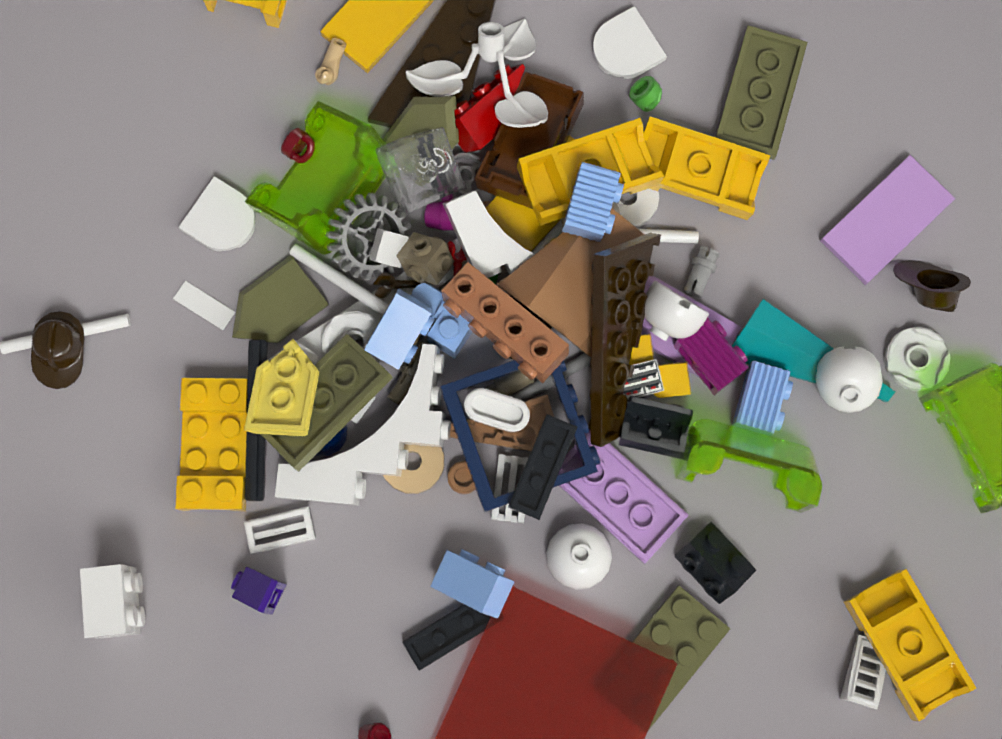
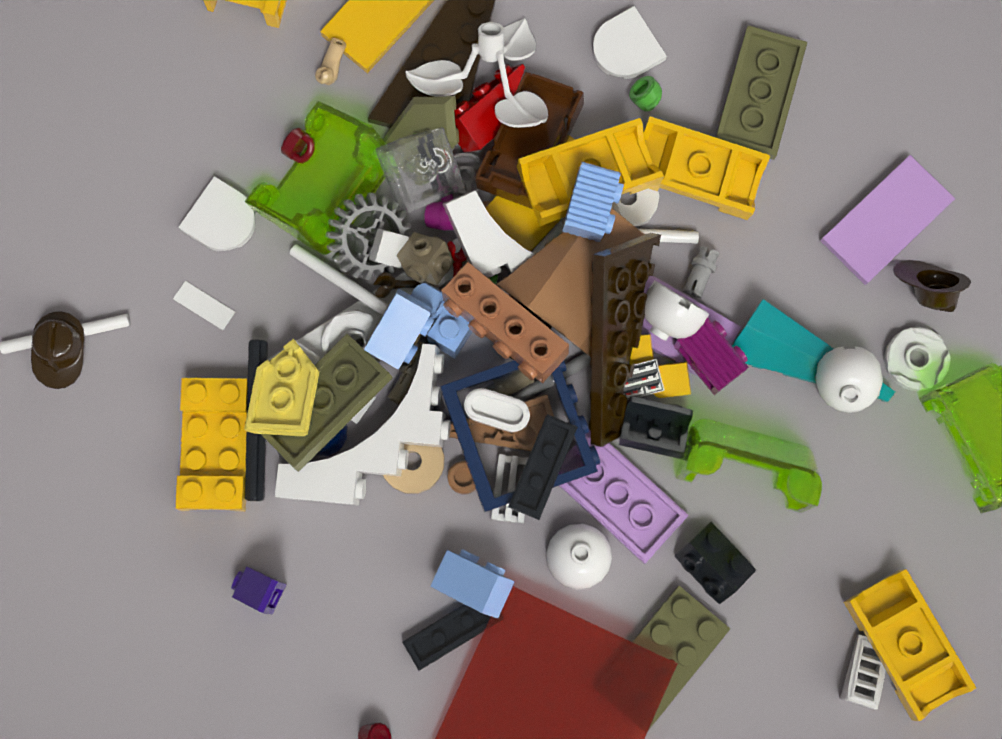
(111, 601): white piece -> none
(277, 304): olive tile -> none
(307, 523): white tile -> none
(762, 398): light blue brick -> none

